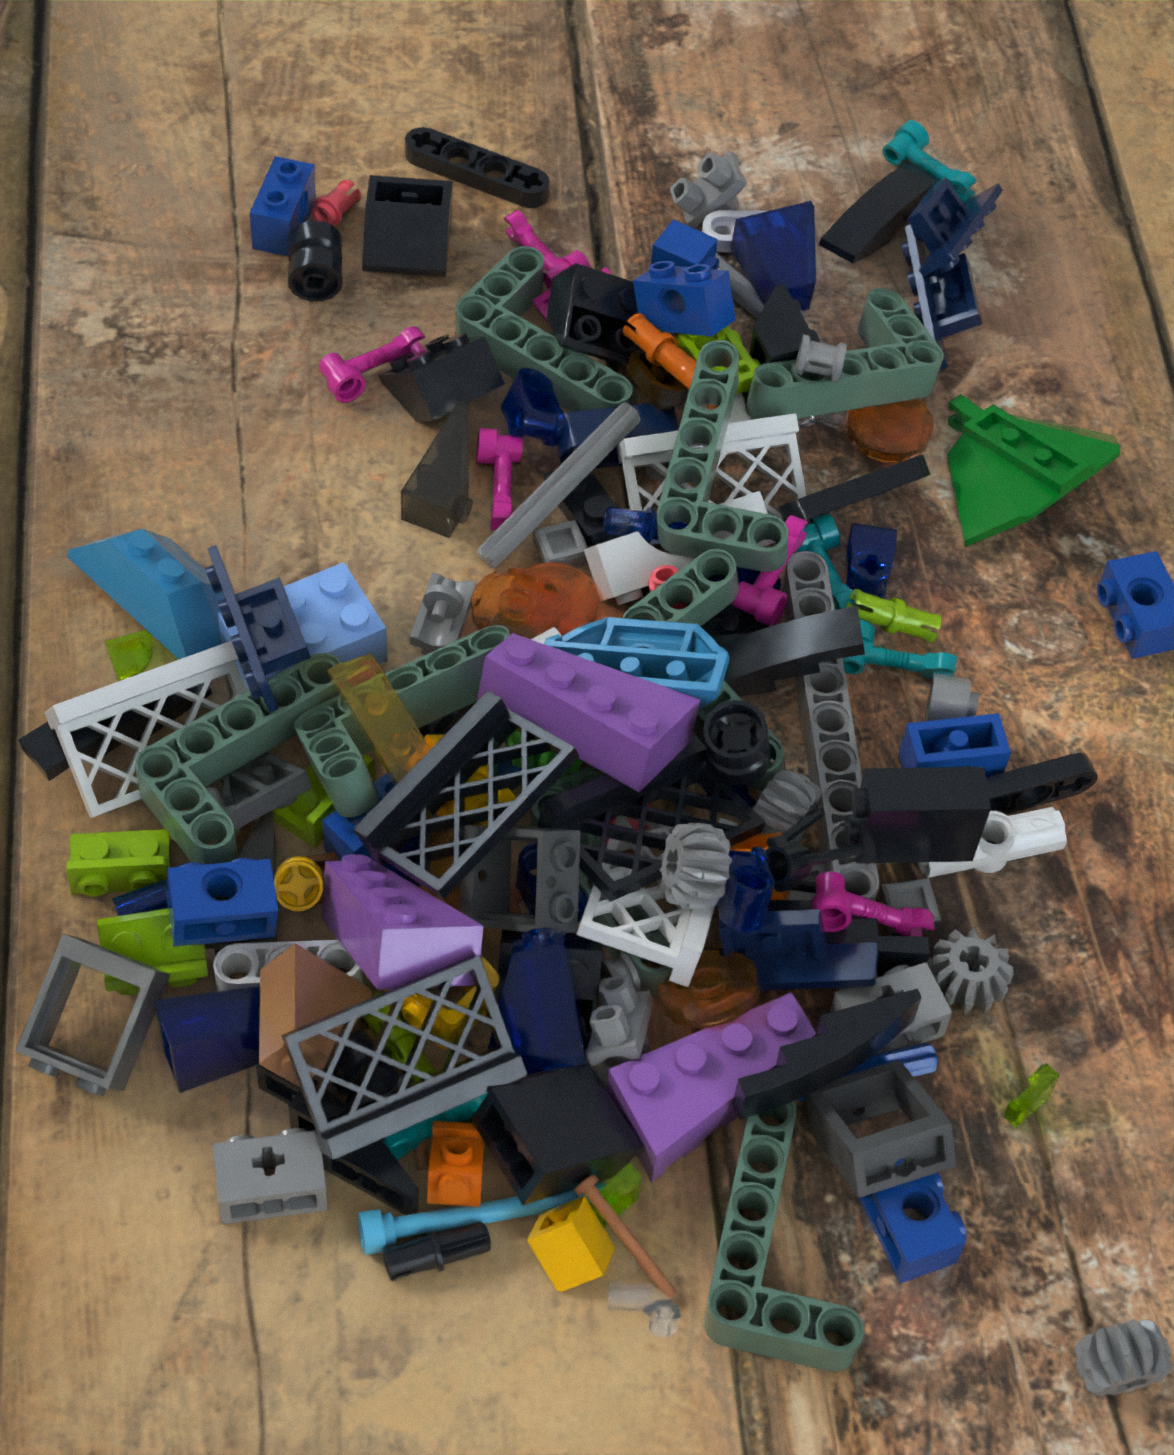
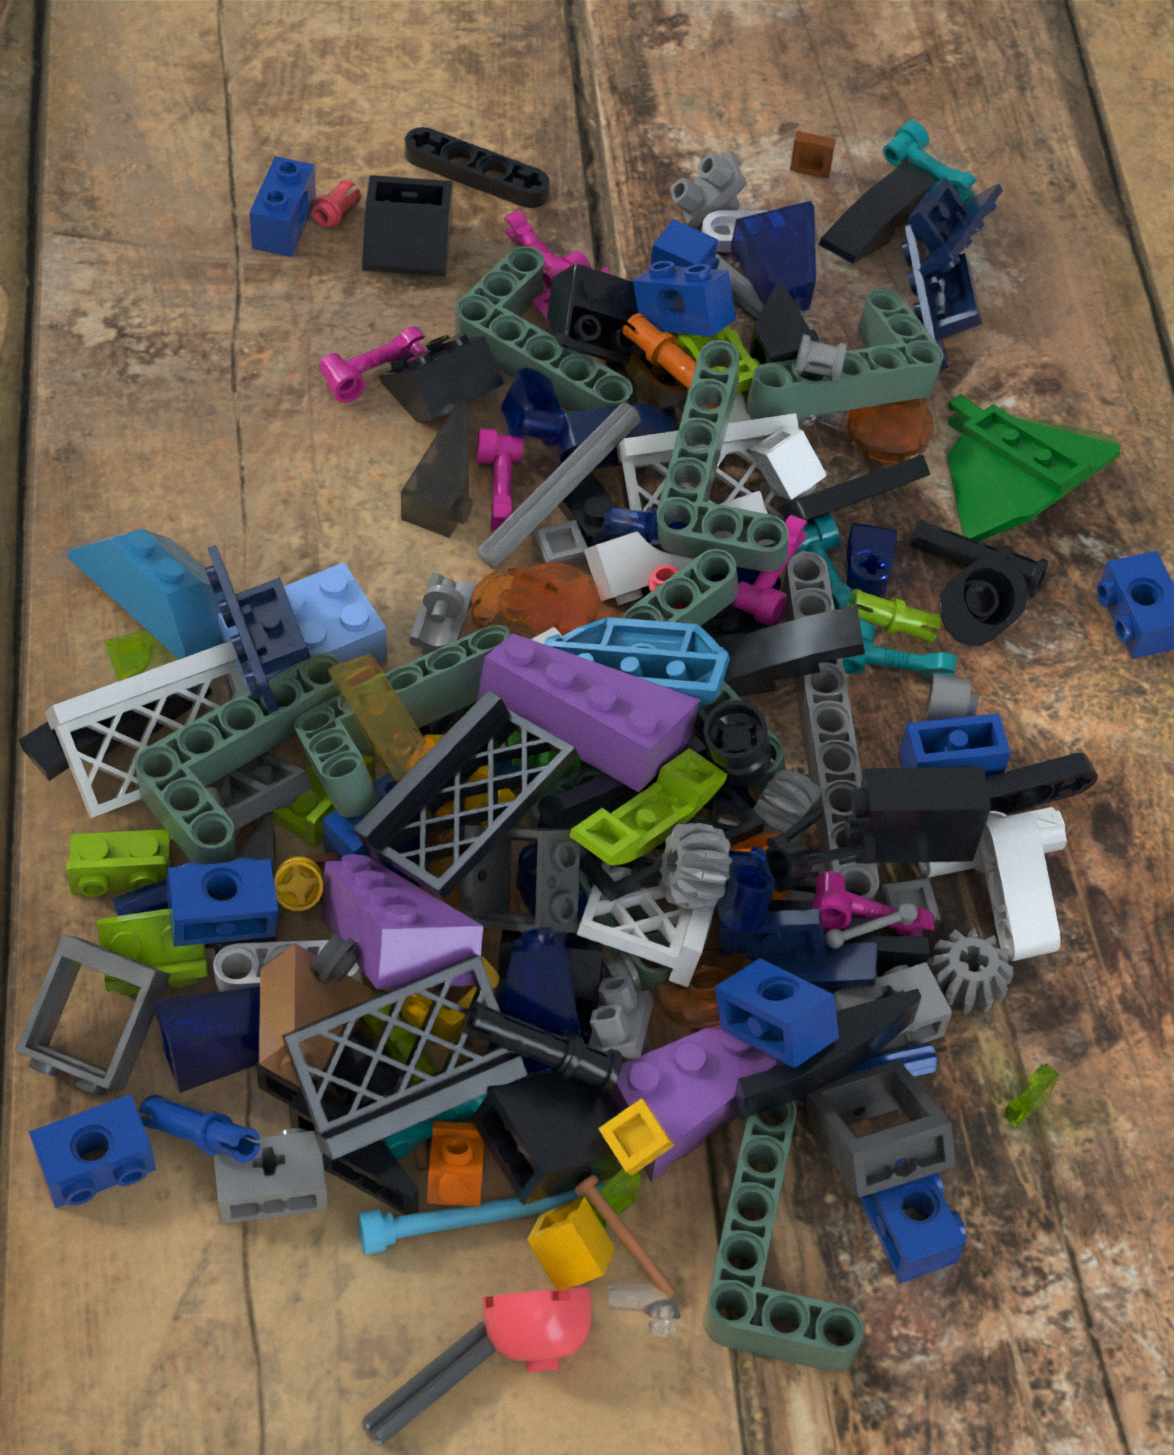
(109, 1128): none -> blue brick
(208, 1131): none -> blue pin
(315, 261): black wheel -> none
(335, 959): none -> dark grey plate
(428, 1385): none -> dark grey axle
(436, 1250): black axle -> none
(539, 1325): none -> coral cylinder
(563, 1054): none -> black pin
(636, 1137): none -> yellow plate
(650, 817): none -> lime slope
(777, 1012): none -> blue brick
(788, 463): none -> white brick
(812, 154): none -> dark orange tile
(905, 914): none -> light grey hinge
(967, 550): none -> black pin
(983, 600): none -> black piece
(1019, 886): none -> white beam
(1123, 1357): light grey gear -> none

